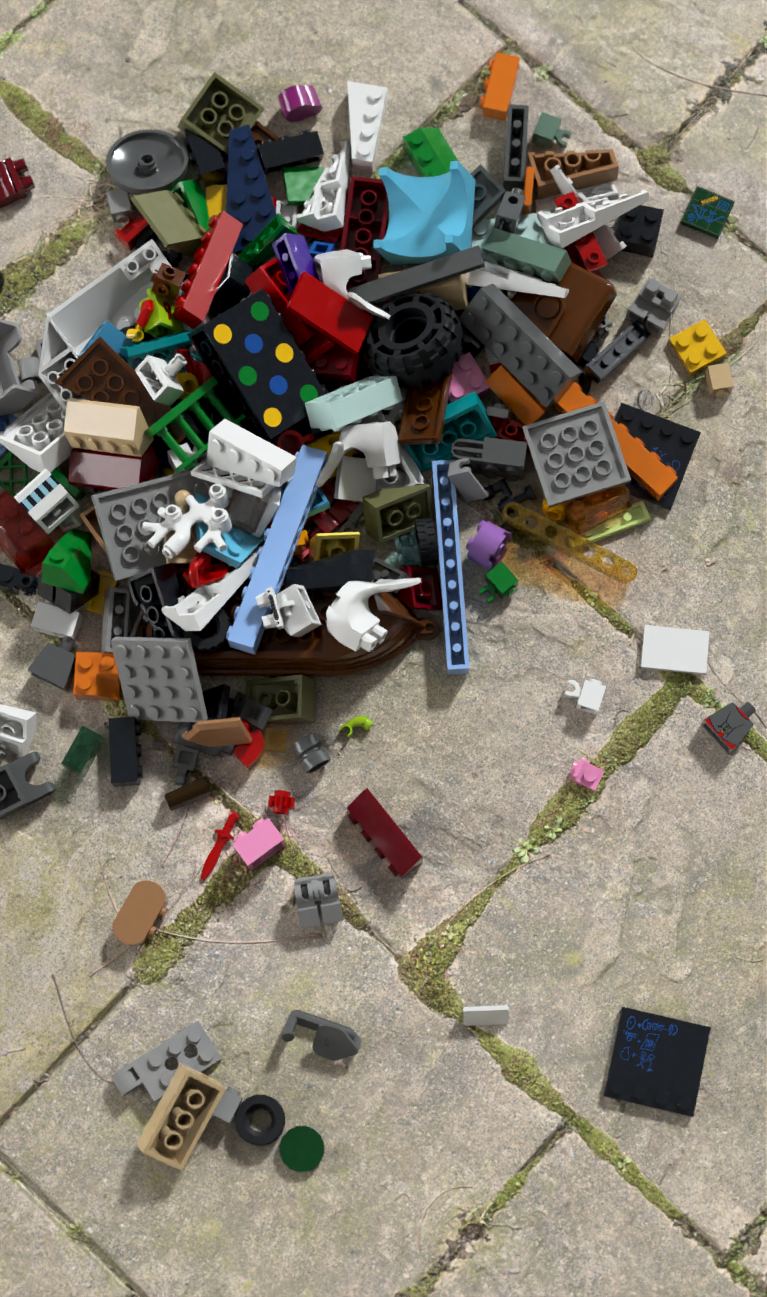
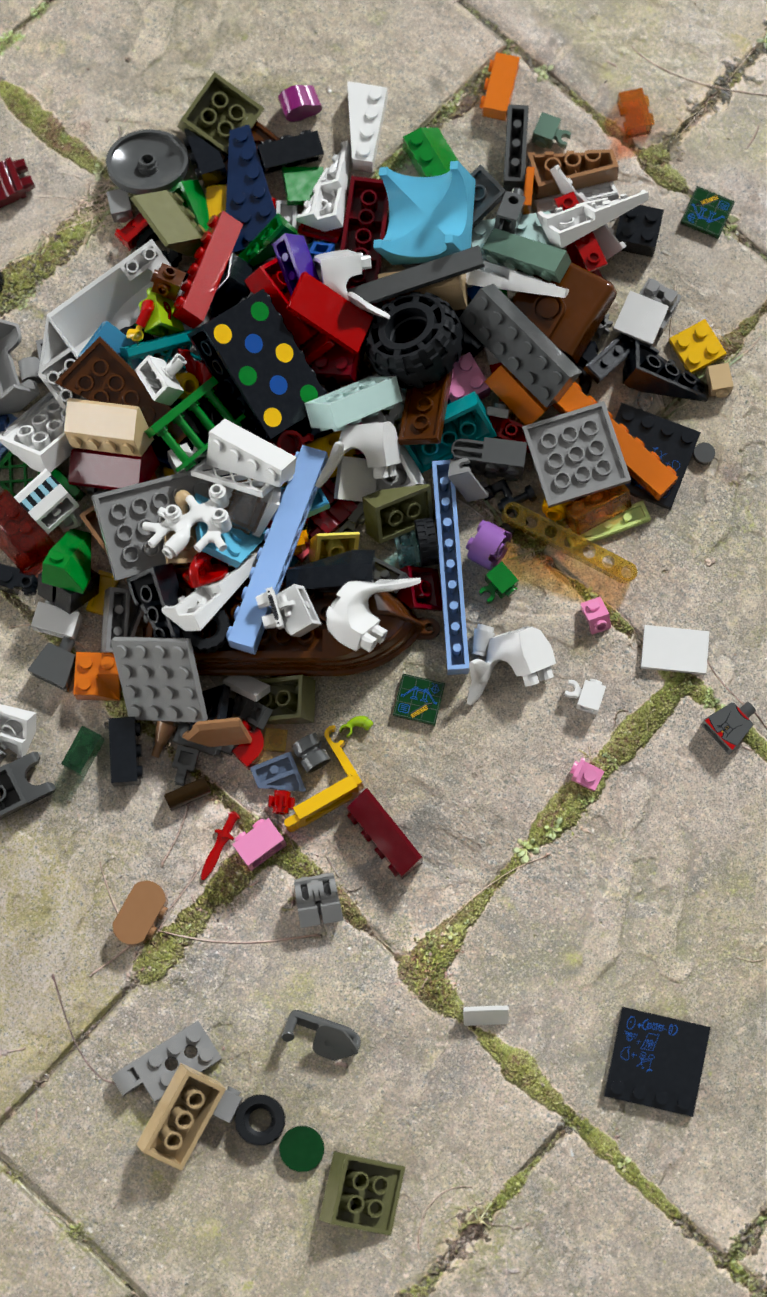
(163, 732): none -> medium nougat cone
(247, 686): none -> white tile
(278, 774): none -> sand blue wing
(330, 797): none -> yellow hinge
(362, 1193): none -> olive slope
(418, 699): none -> dark green tile
(481, 639): none -> white cone
(523, 650): none -> white hips
(596, 615): none -> bright pink bracket
(634, 108): none -> clear orange brick
(641, 318): none -> white tile
(655, 375): none -> black wedge
(704, 453): none -> dark grey tile

